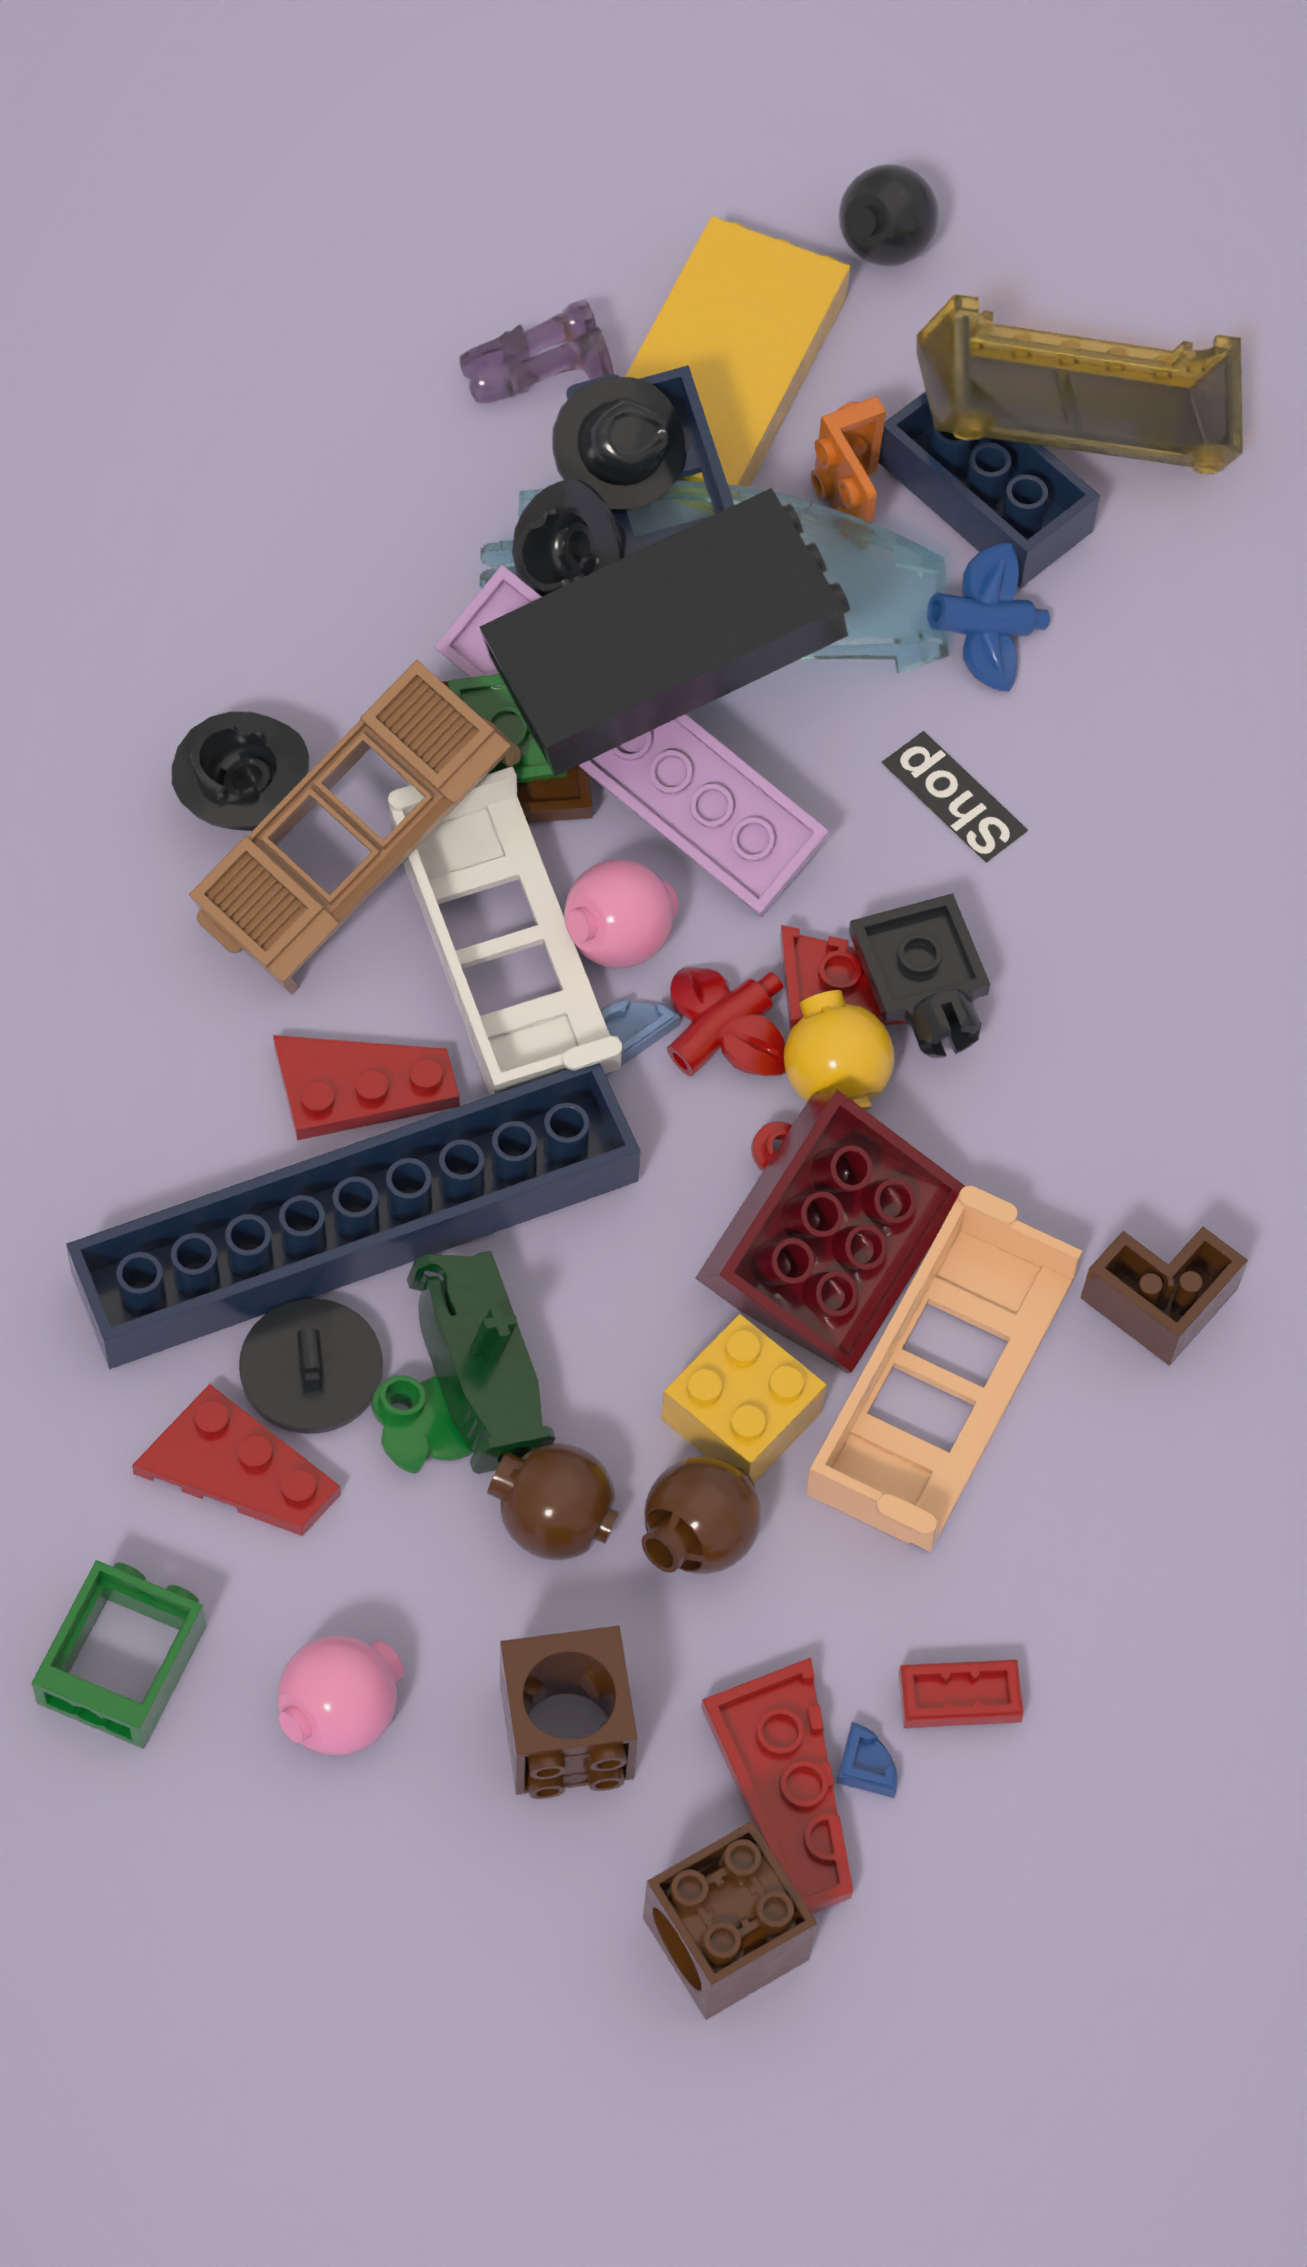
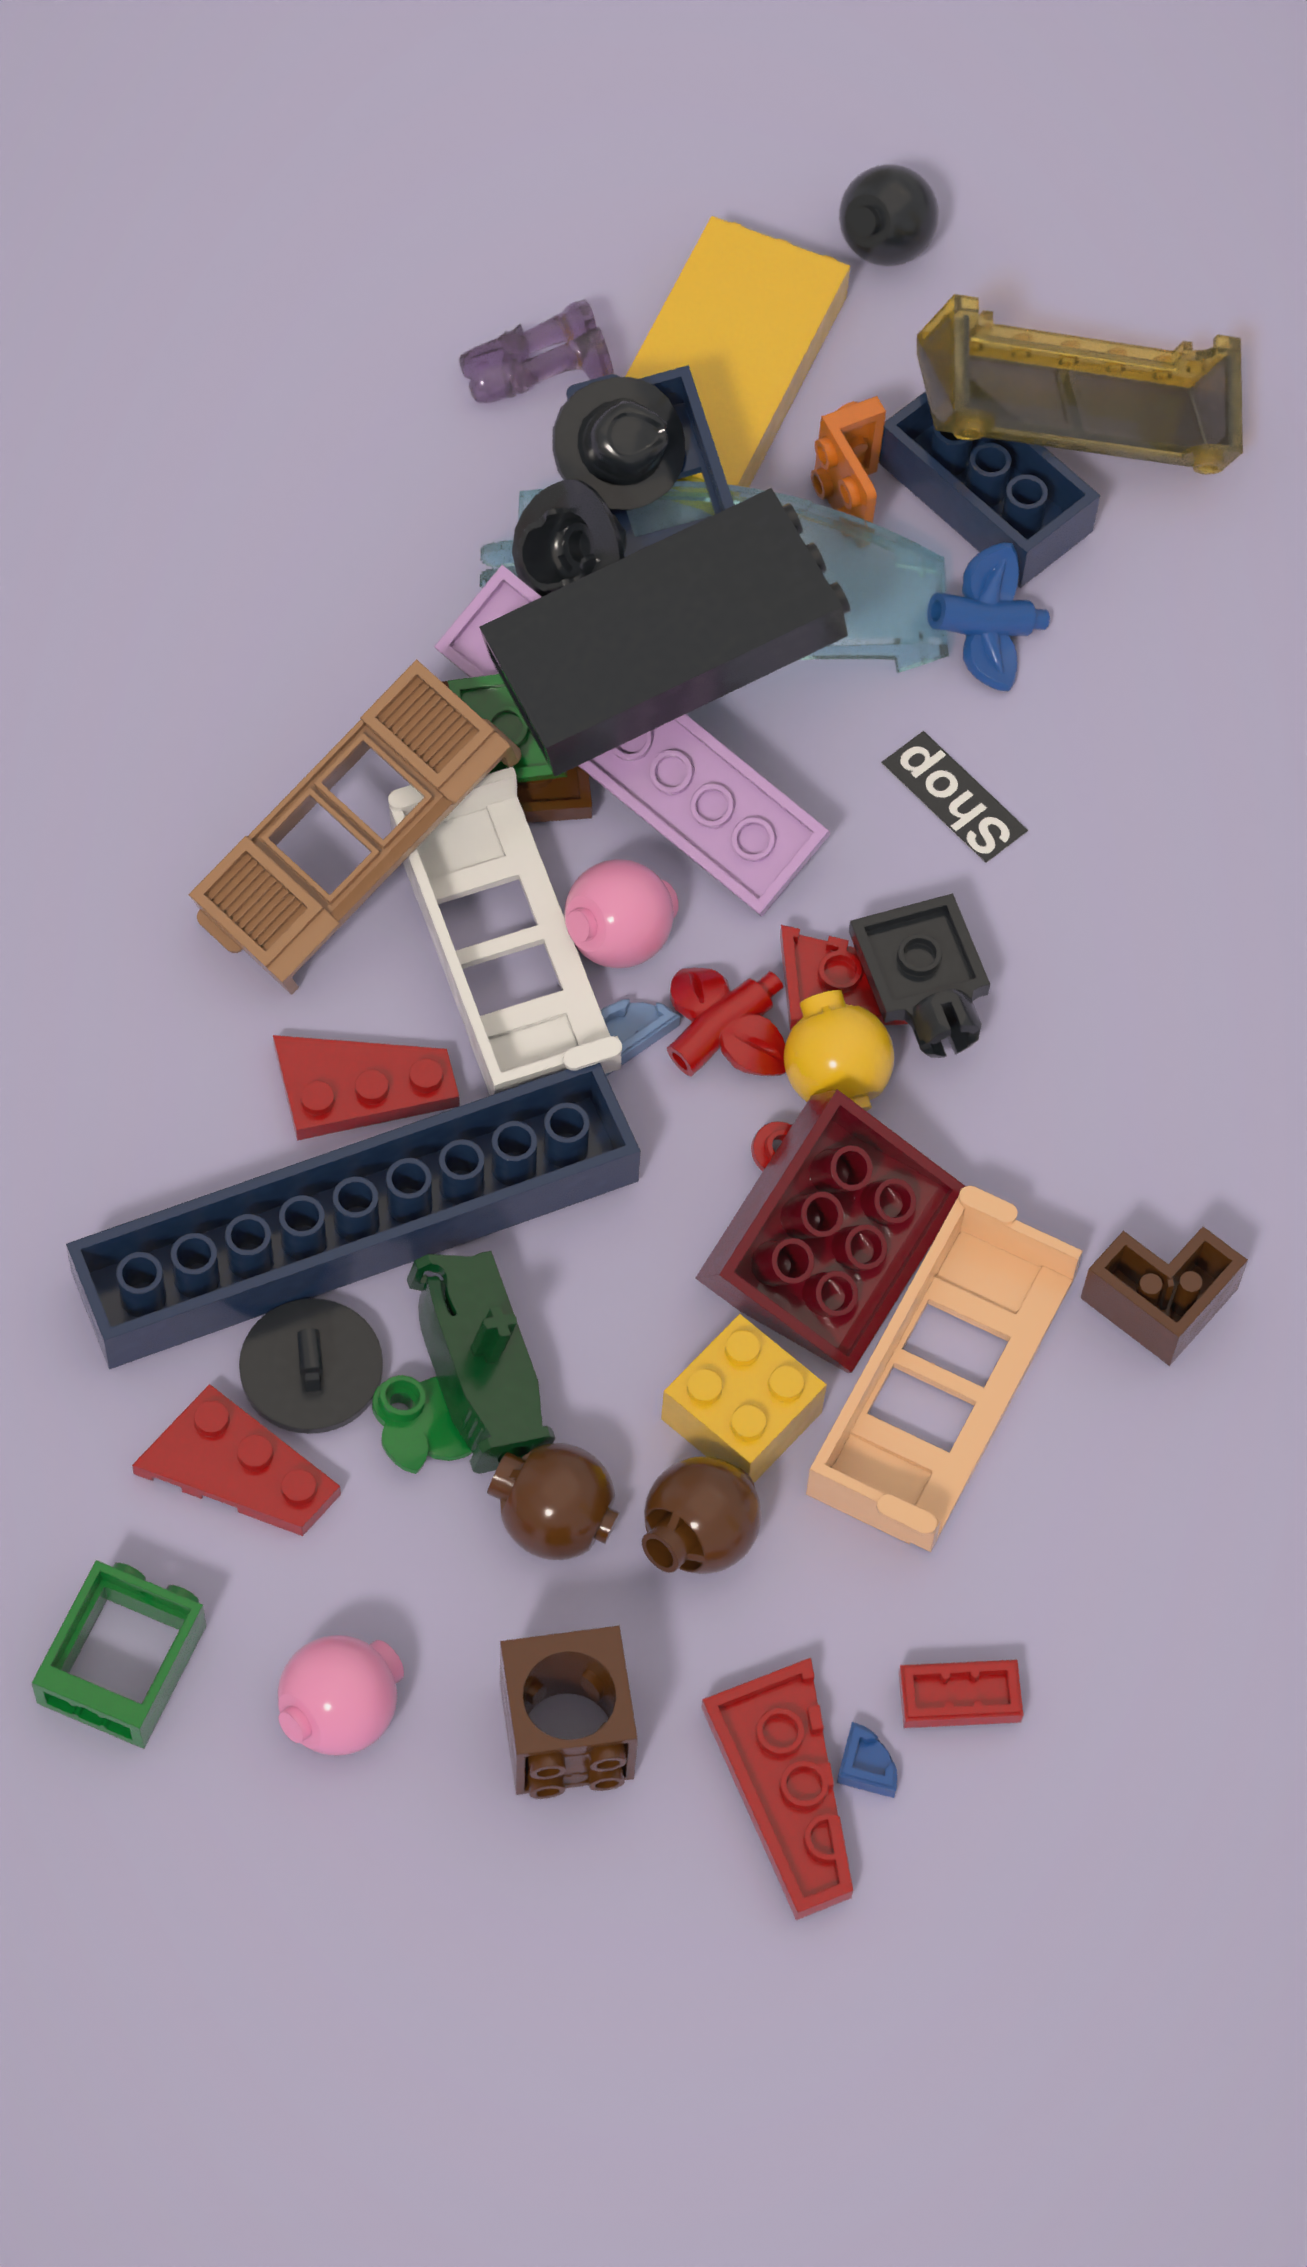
(238, 768): black hat -> none
(729, 1920): reddish brown brick -> none

